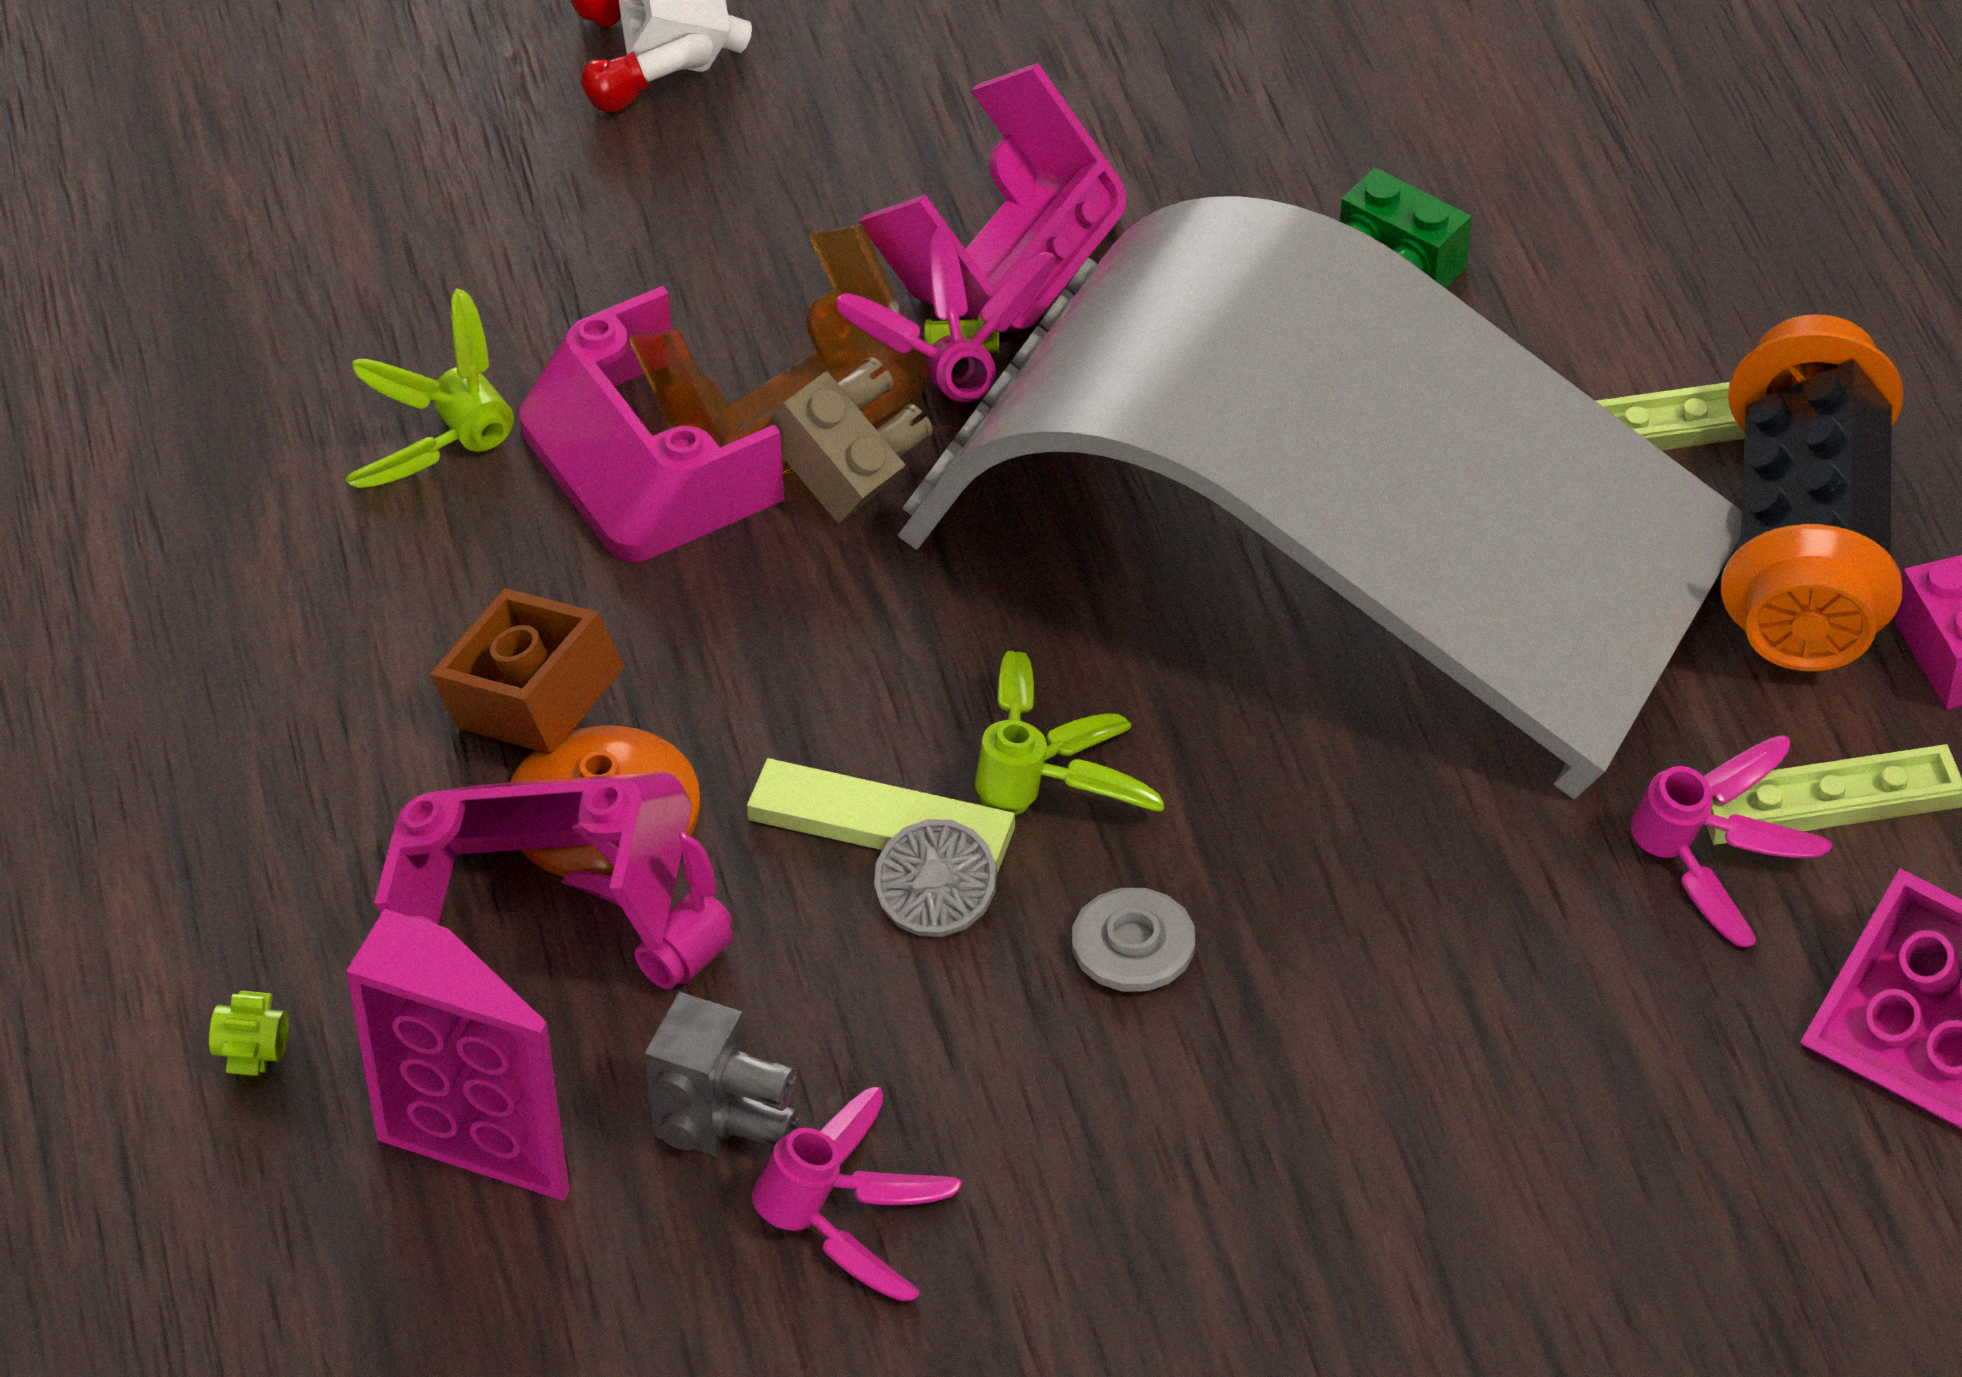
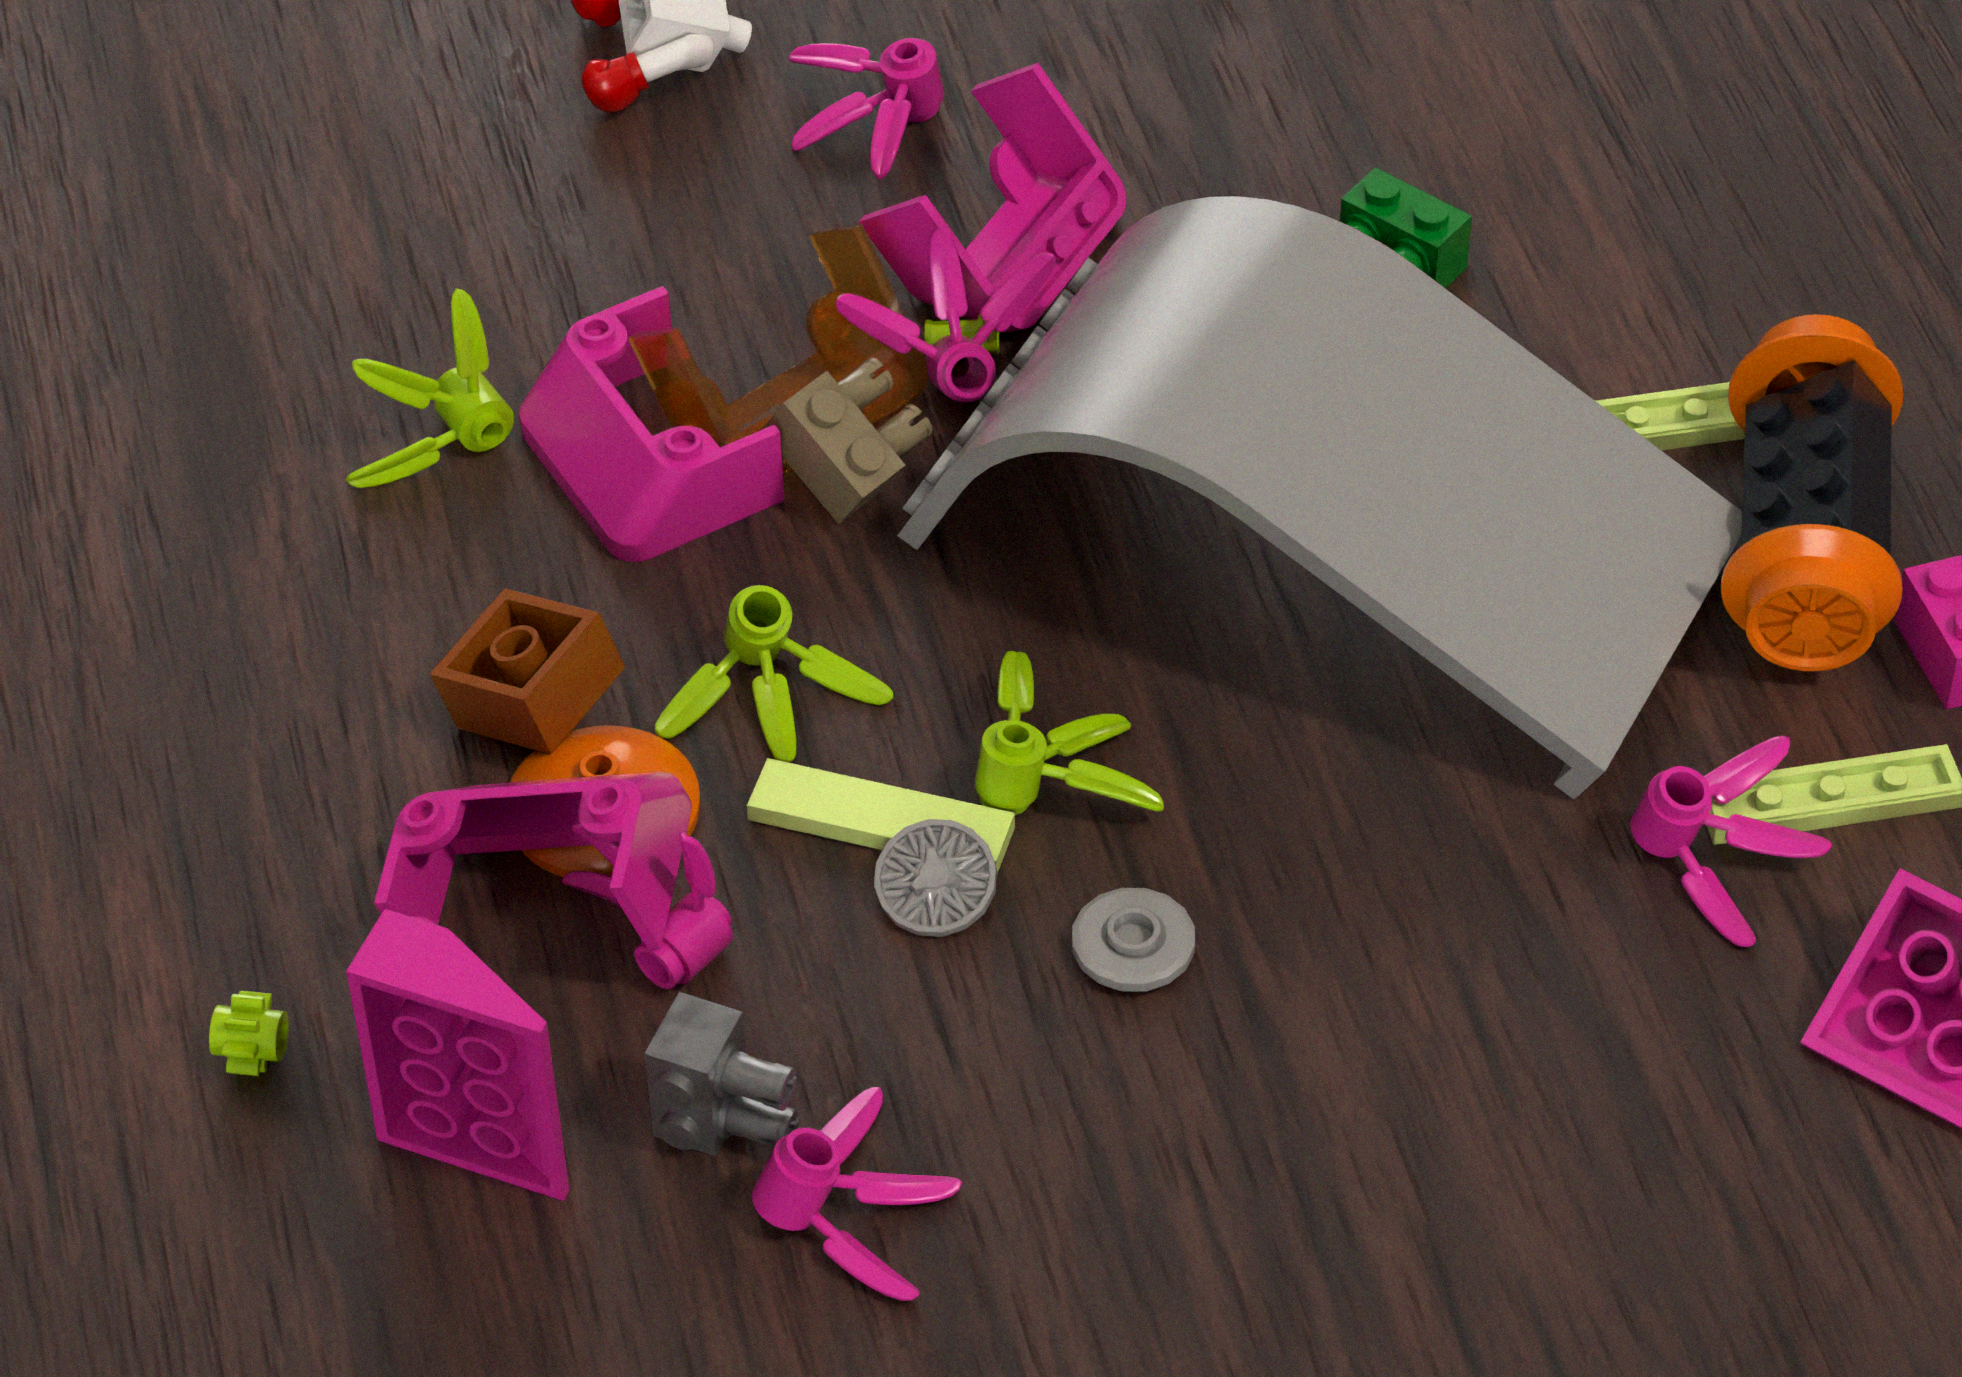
(756, 636): none -> lime plant
(910, 94): none -> dark pink plant

